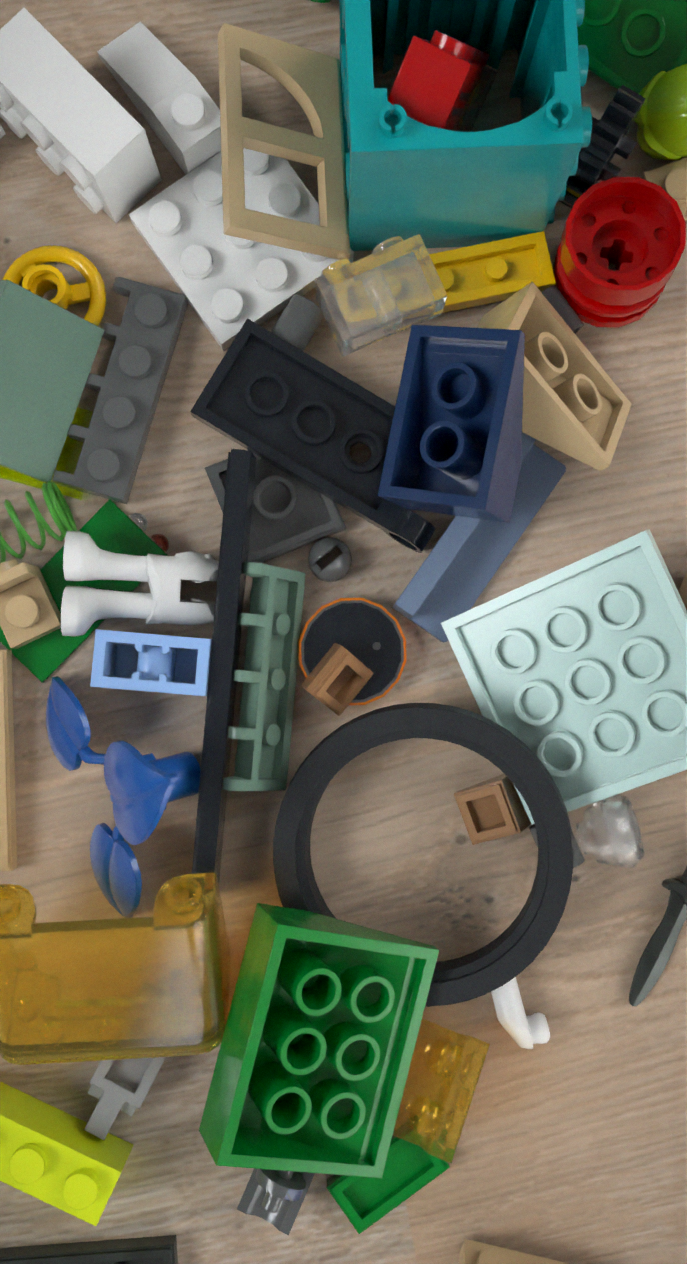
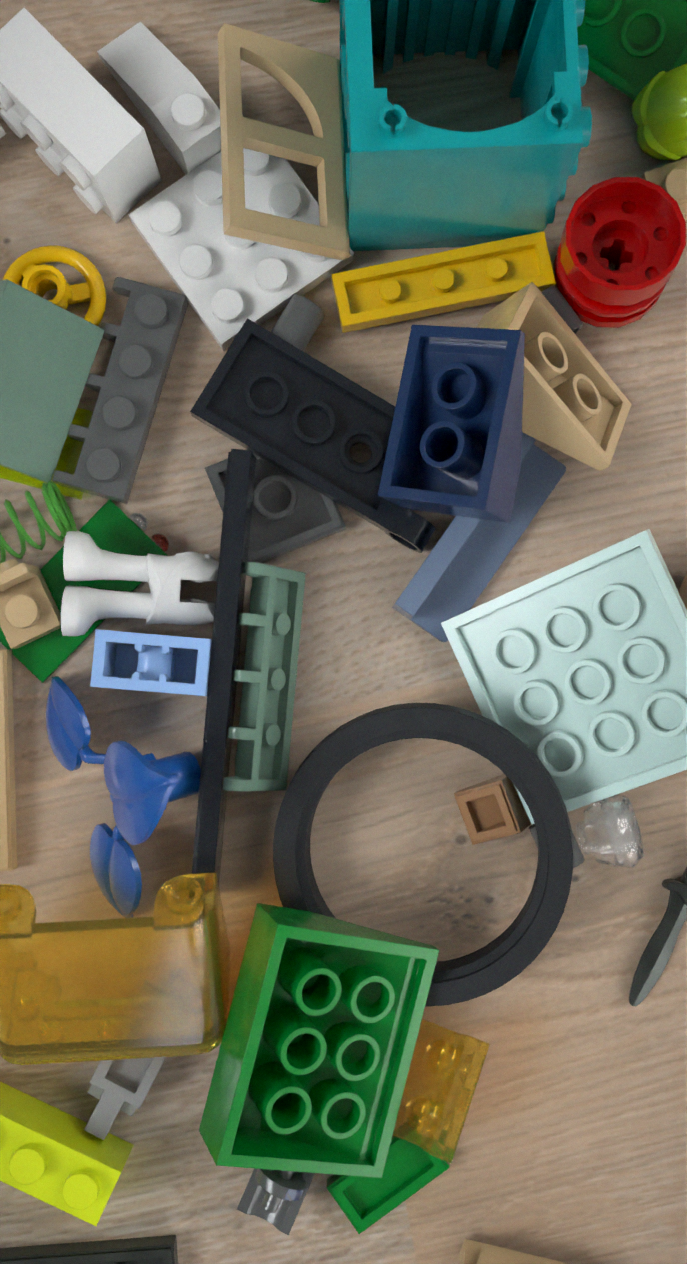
(336, 569): dark grey hinge -> none
(337, 679): medium nougat slope -> none
(366, 633): black tile -> none
(379, 293): clear brick -> none
(443, 82): red brick -> none
(511, 1015): white arm -> none
(606, 140): black gear -> none

